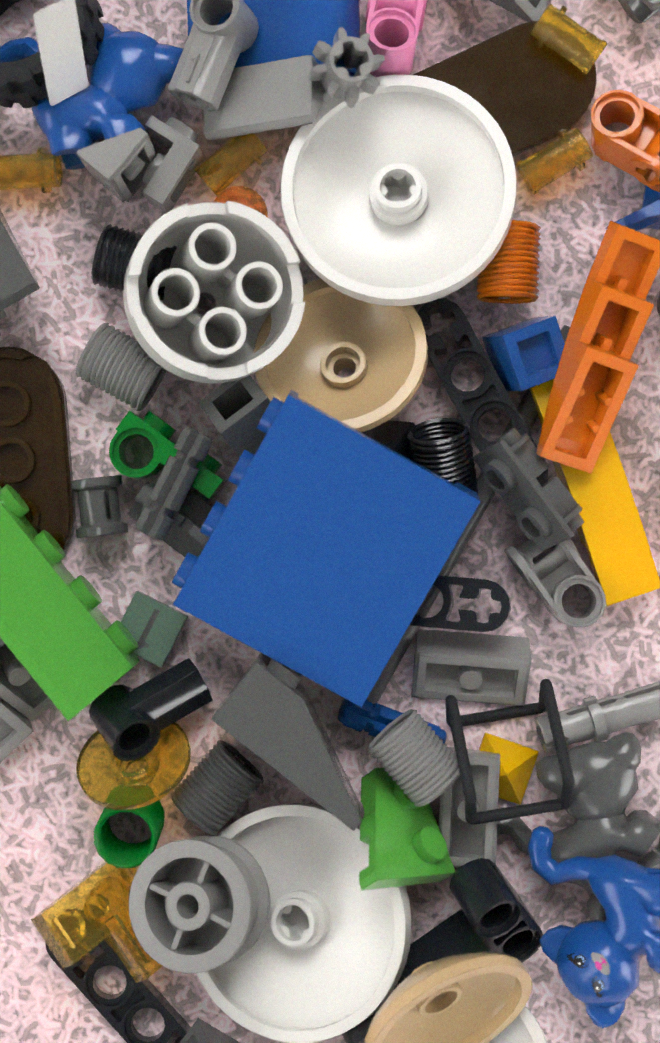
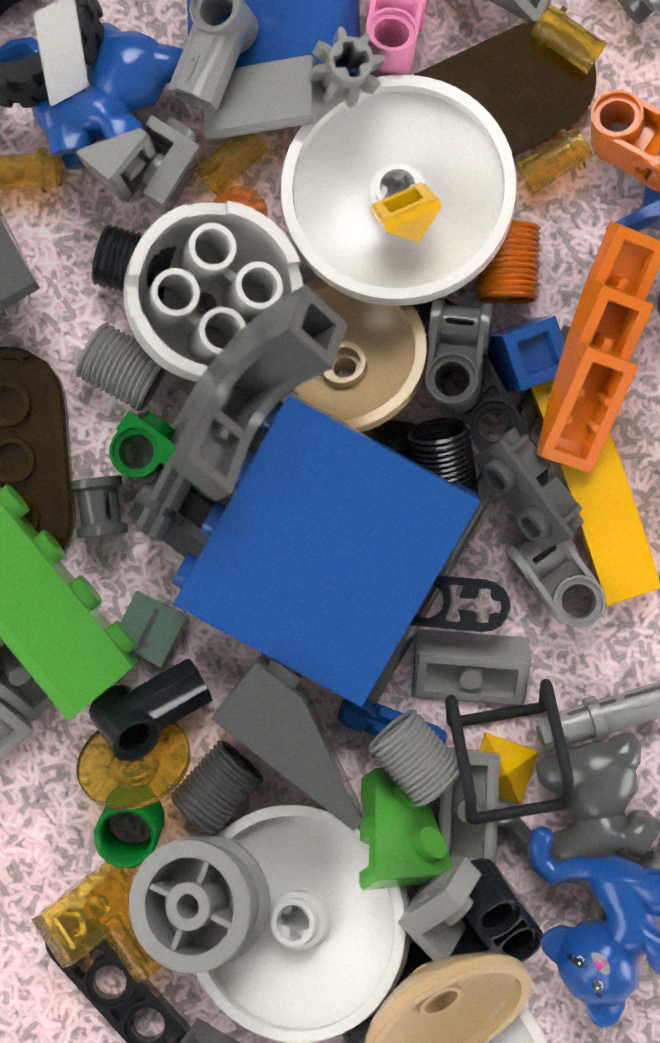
(245, 382): none -> dark grey arch
(408, 212): none -> yellow slope
(437, 909): none -> light grey bracket
(459, 344): none -> dark grey piece

